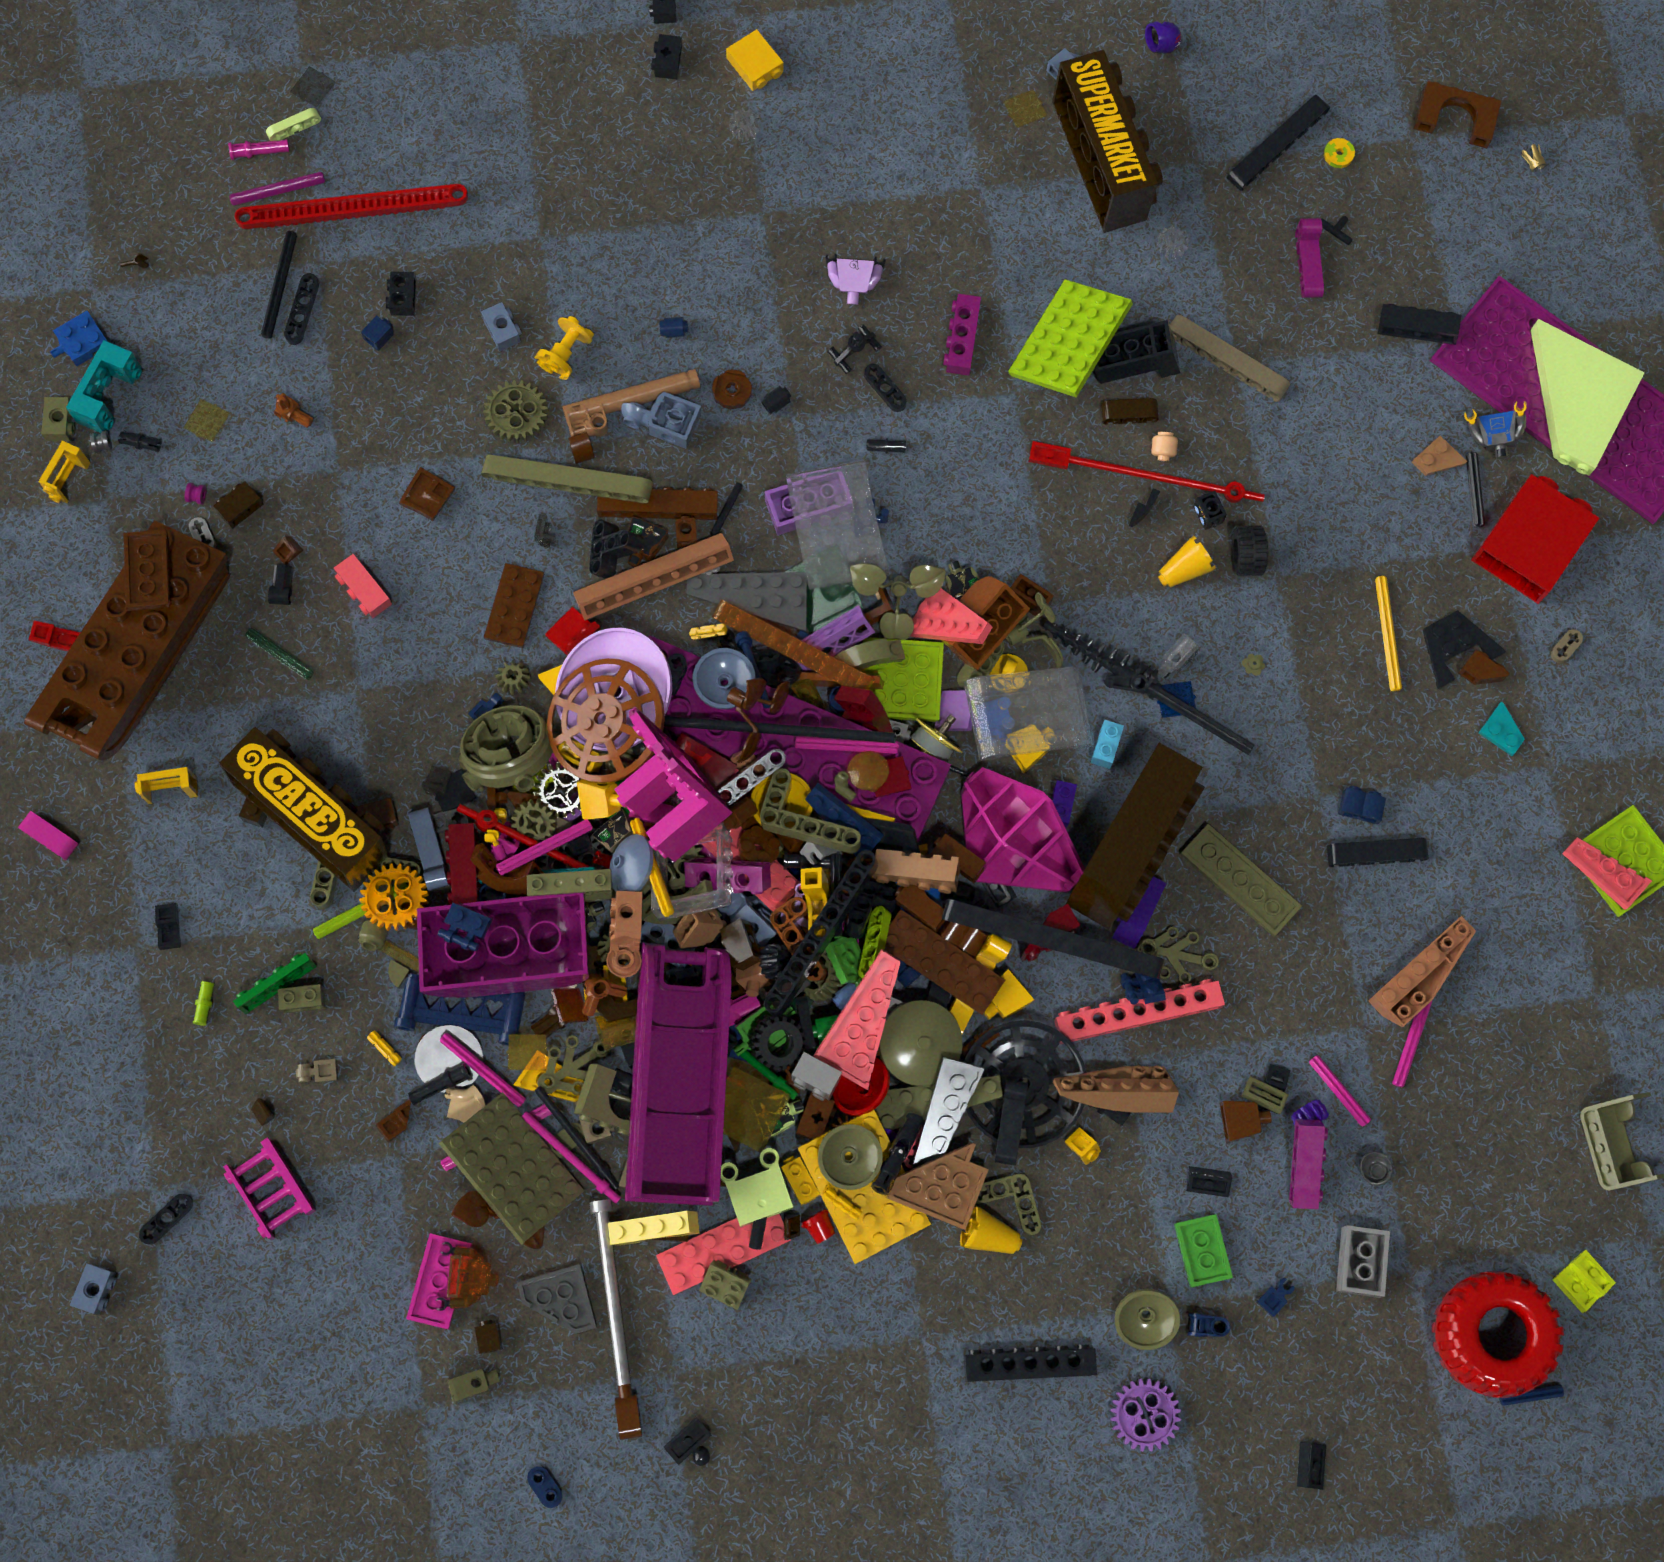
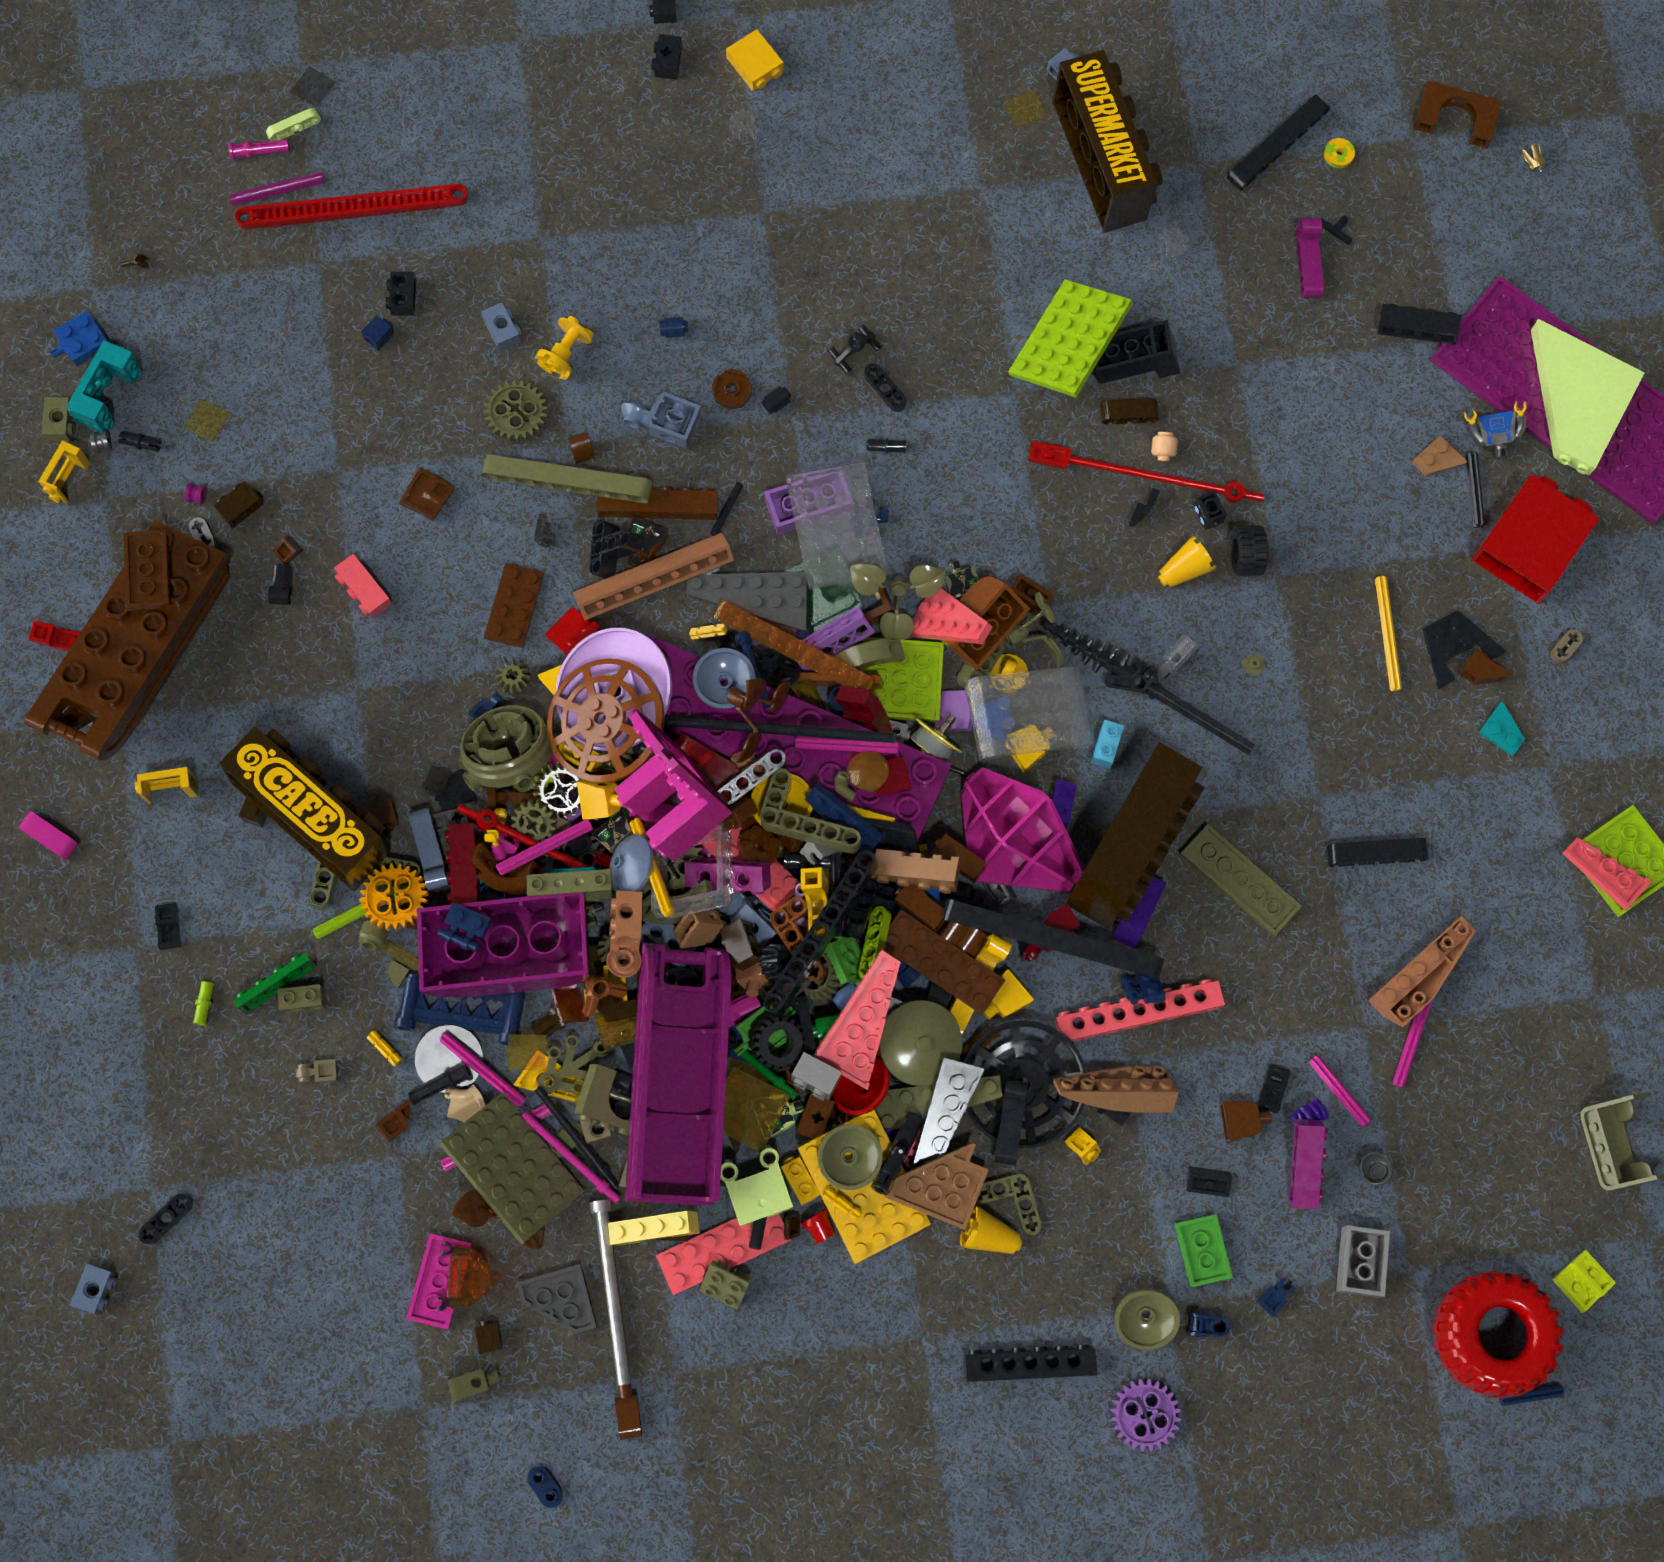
(262, 1111): dark brown slope -> none
(279, 284): black axle -> none
(279, 654): clear green axle -> none
(290, 410): dark orange axle -> none
(290, 1187): dark pink fence -> none
(298, 308): black beam -> none
(586, 413): medium nougat piece -> none
(678, 673): black piece -> none
(685, 540): reddish brown brick -> none
(688, 1443): black plate -> none
(854, 276): lavender torso -> none
(968, 306): magenta brick -> none
(1168, 36): dark purple helmet -> none
(1174, 953): olive plant -> none
(1180, 690): clear blue piece -> none
(1229, 357): dark tan beam -> none
(1274, 1105): olive tile -> none
(1311, 1465): black slope -> none
(1362, 805): dark blue brick -> none

